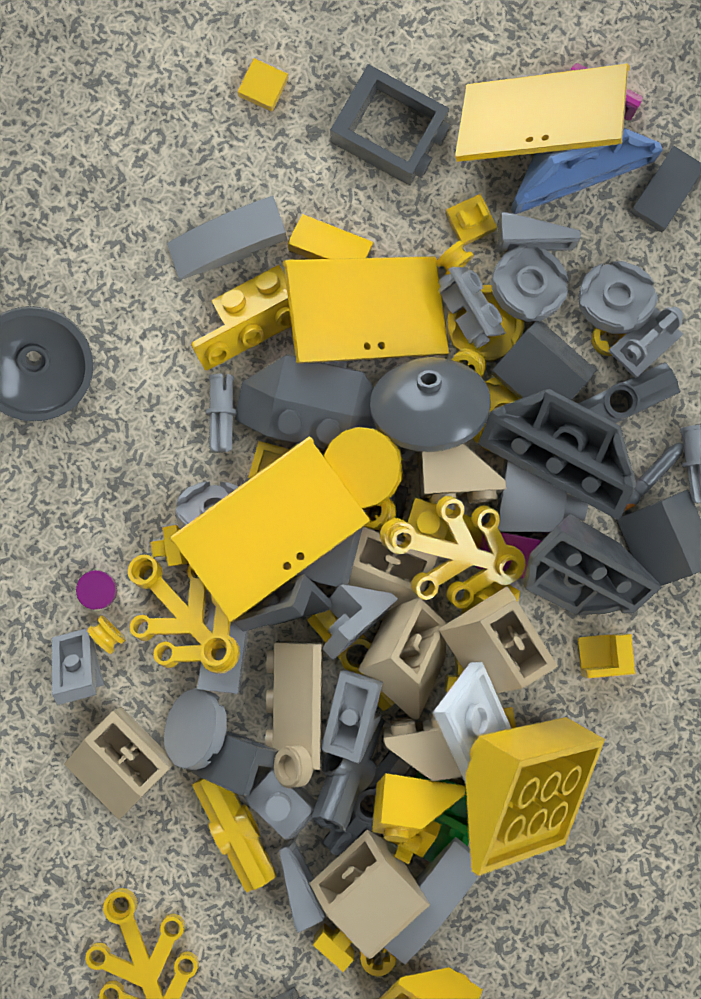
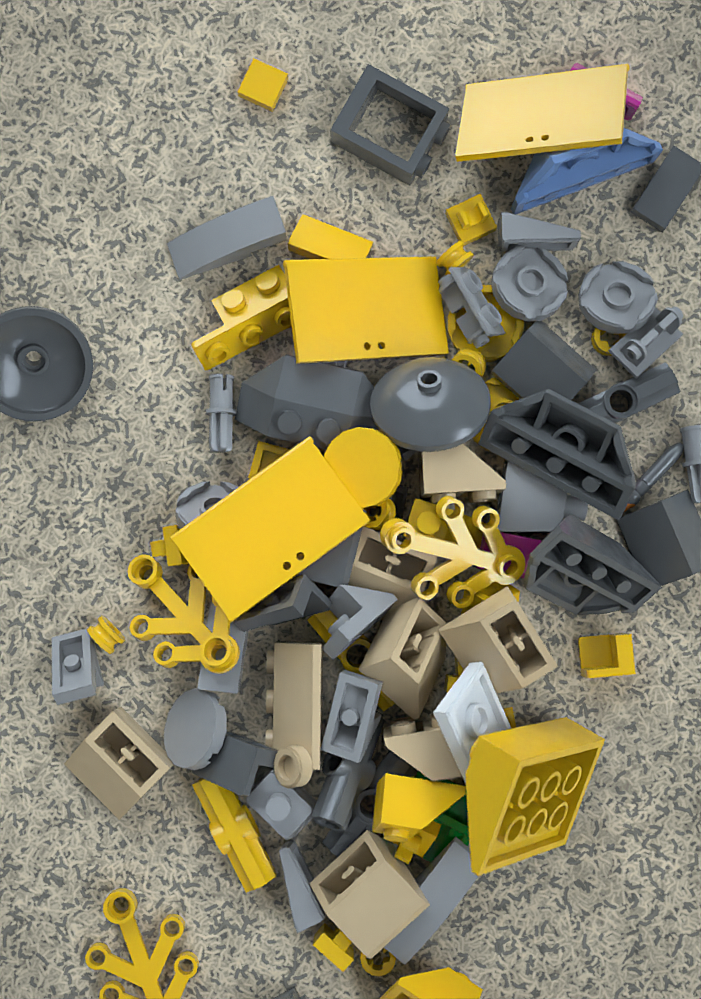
(96, 590): magenta tile -> none

